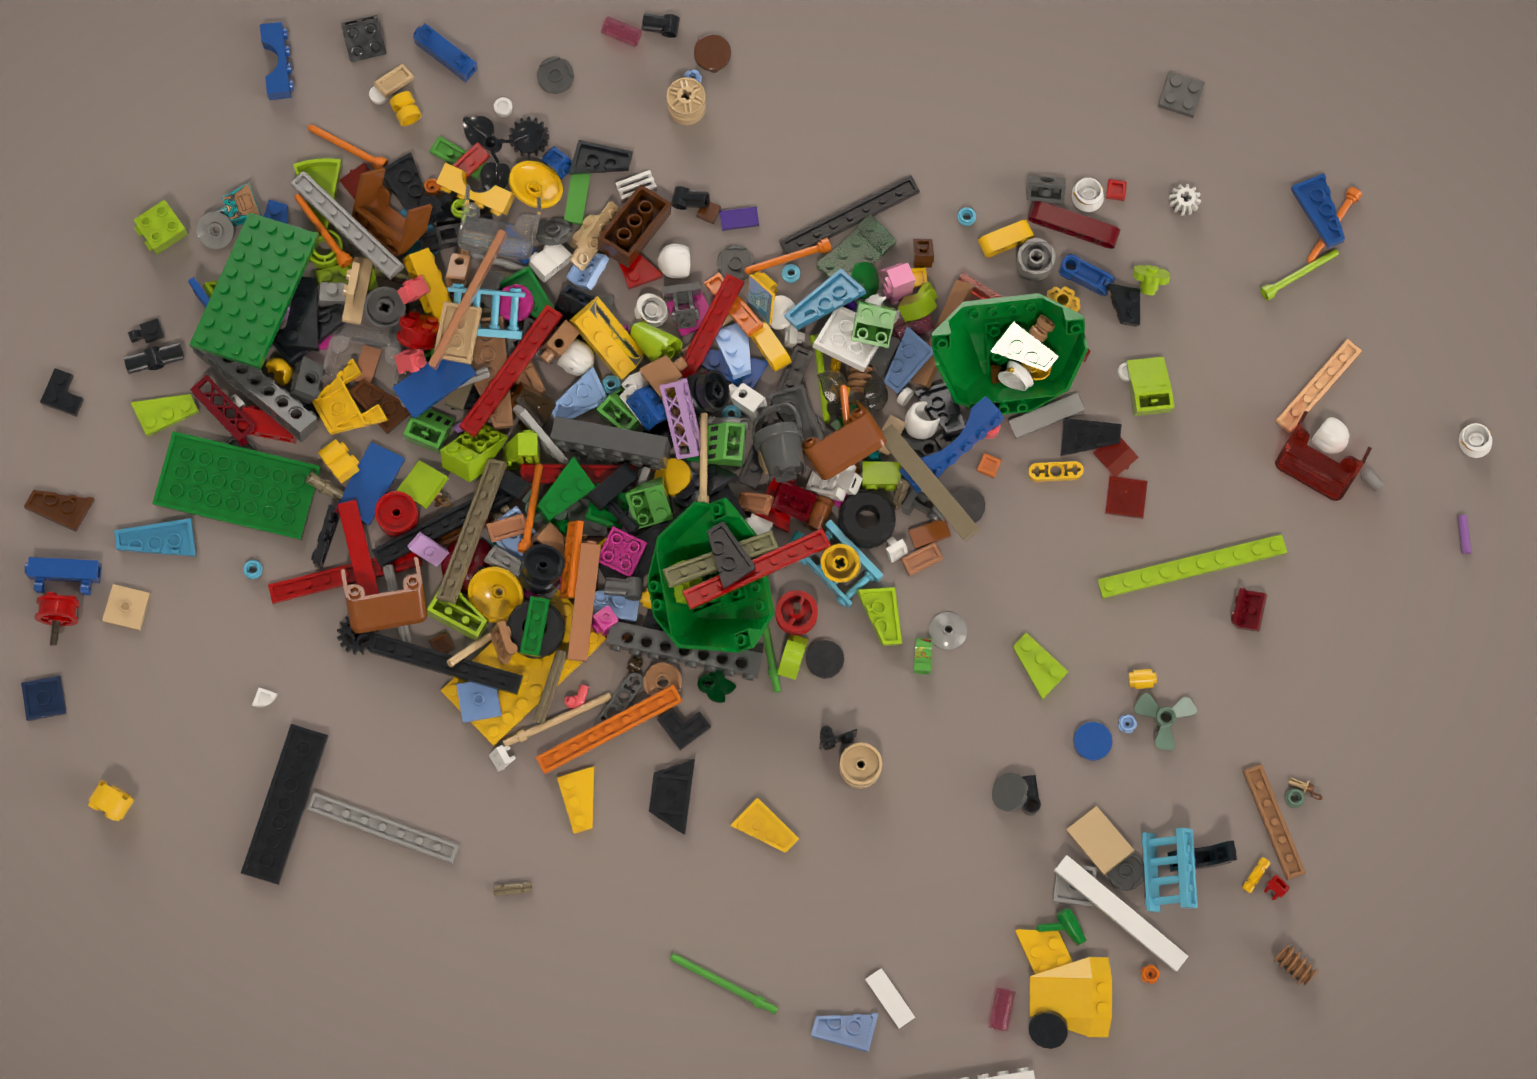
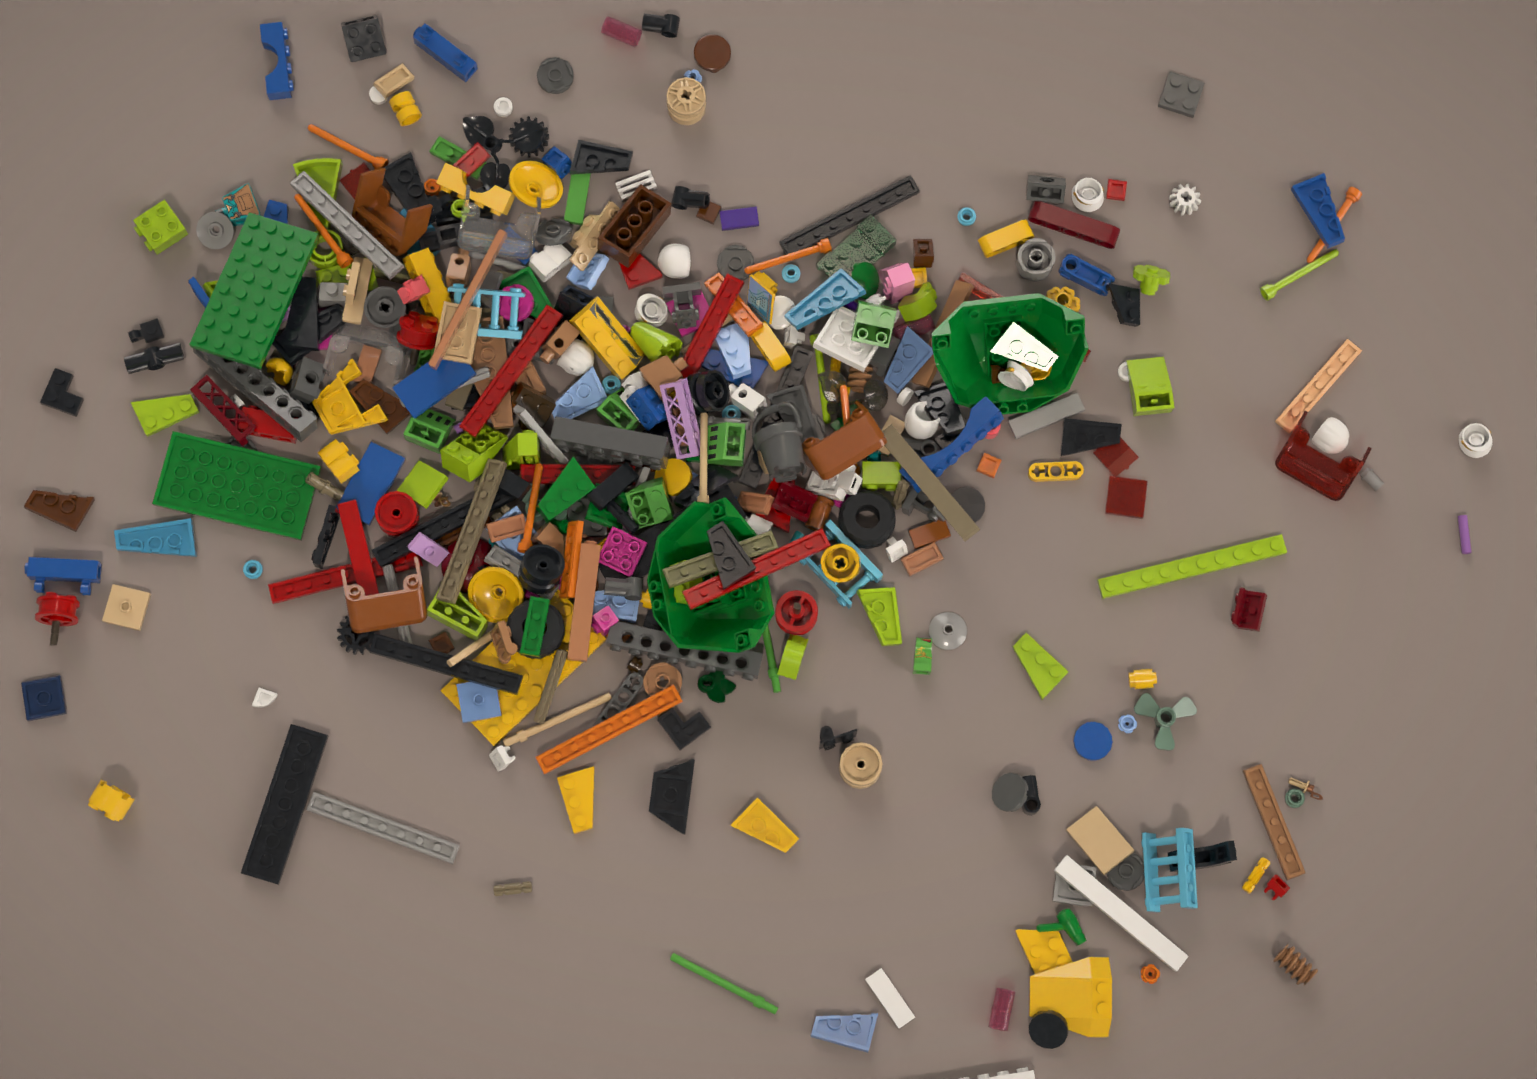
(410, 360): coral brick -> none
(578, 699): coral arm -> none
(824, 659): black tile -> none
(1042, 328): medium nougat wheel -> none

